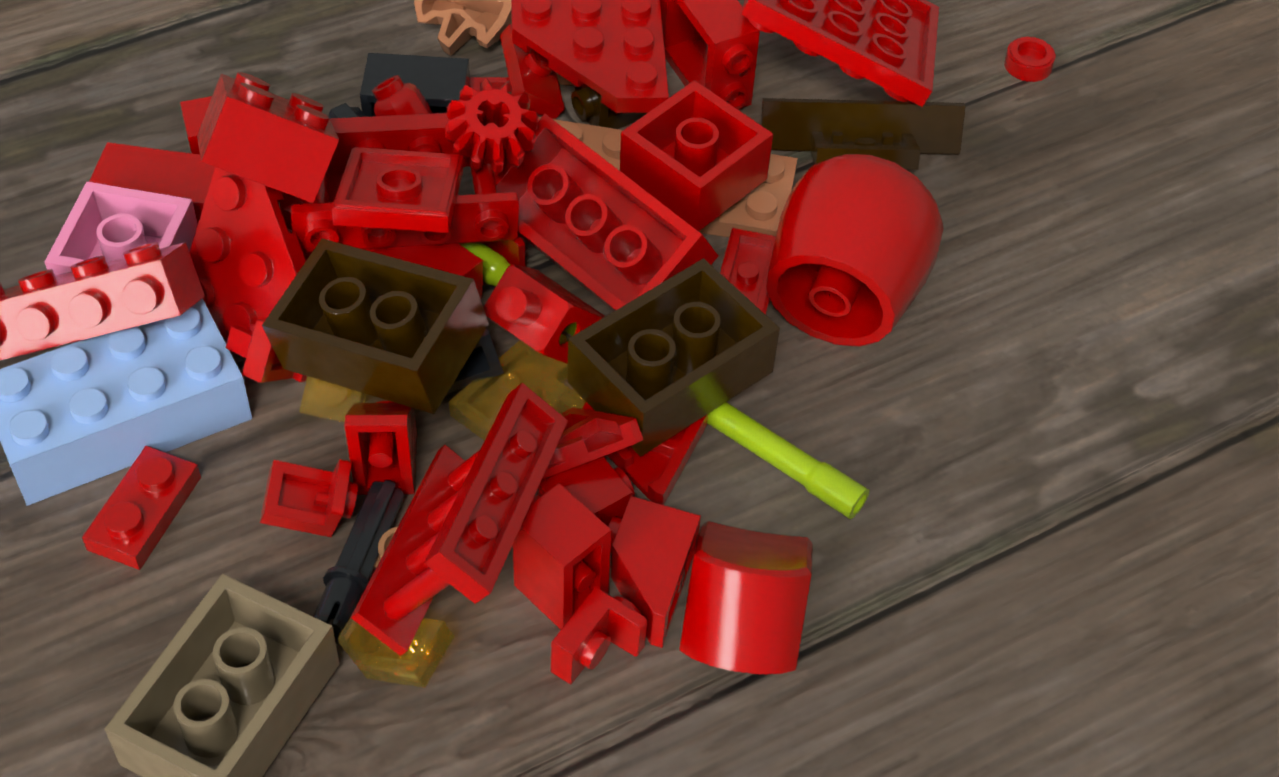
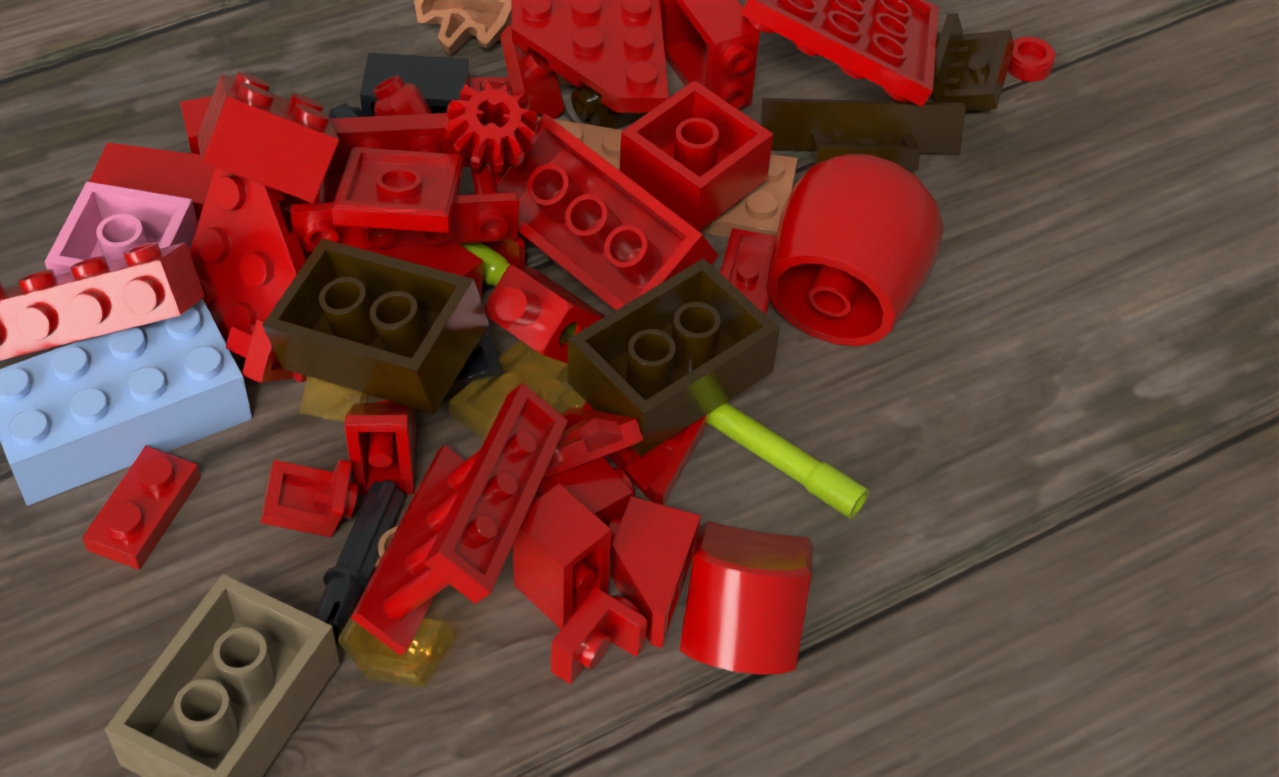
(971, 65): none -> dark brown bracket

